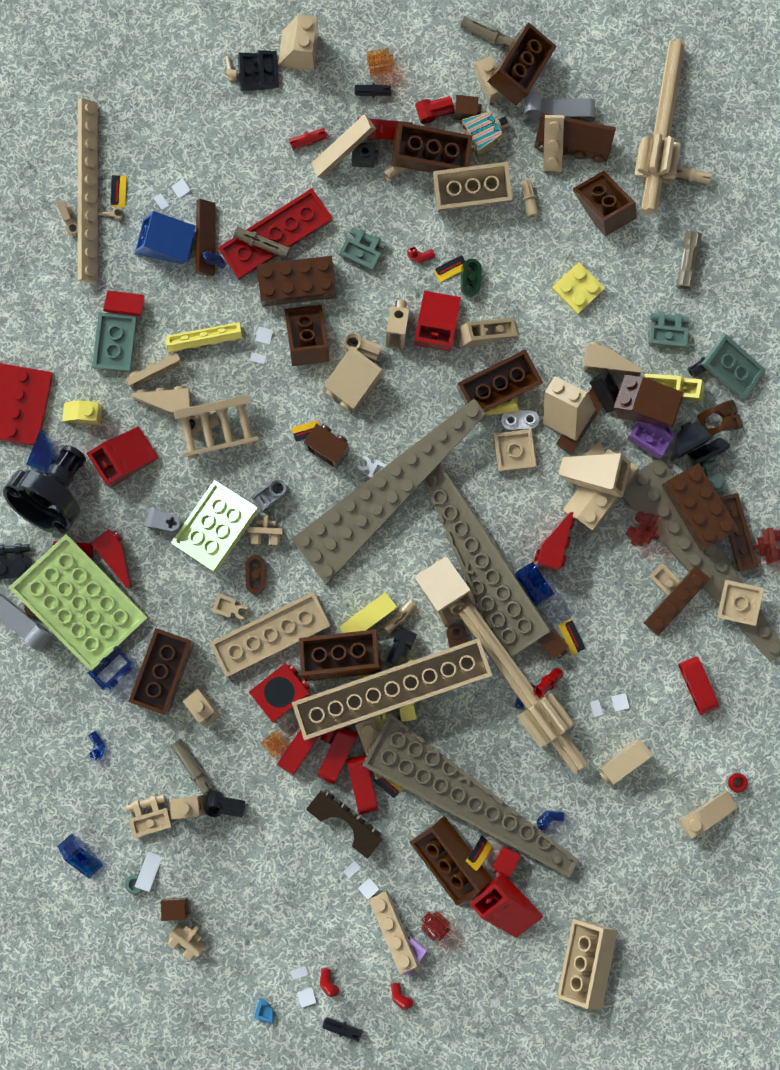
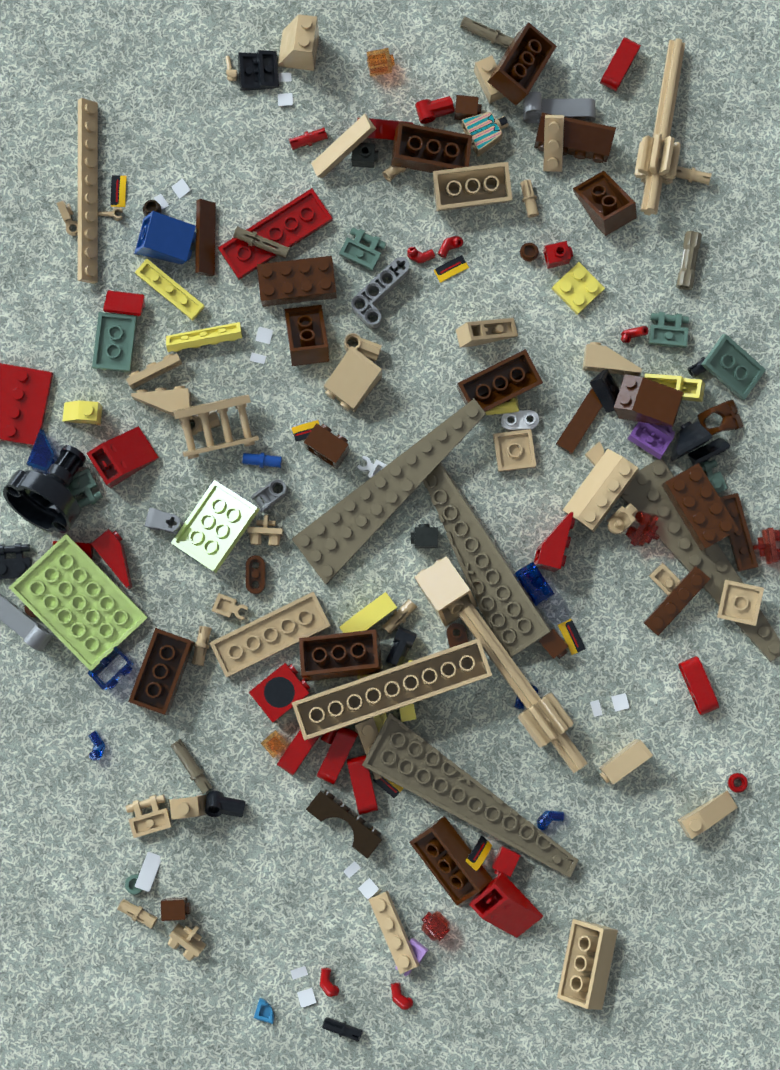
(79, 856): clear blue slope -> none
(83, 483): none -> sand green plate
(137, 913): none -> tan pin
(151, 205): none -> dark brown plate
(169, 289): none -> light yellow plate
(201, 645): none -> tan pin
(201, 707): tan torso -> none
(213, 259): clear blue arm -> none
(262, 460): none -> blue pin
(286, 98): none -> white sticker
(372, 90): black axle -> none
(383, 289): none -> light grey beam
(397, 325): tan torso -> none
(425, 536): none -> pearl dark grey brick
(437, 321): red slope -> none
(449, 244): none -> red arm
(471, 278): dark green plate -> none
(529, 252): none -> reddish brown plate
(548, 682): red pin -> none
(557, 254): none -> red brick
(567, 408): tan slope -> none
(597, 472): slope -> none
(620, 64): none -> red beam
(622, 519): none -> tan hips
(633, 332): none -> red arm

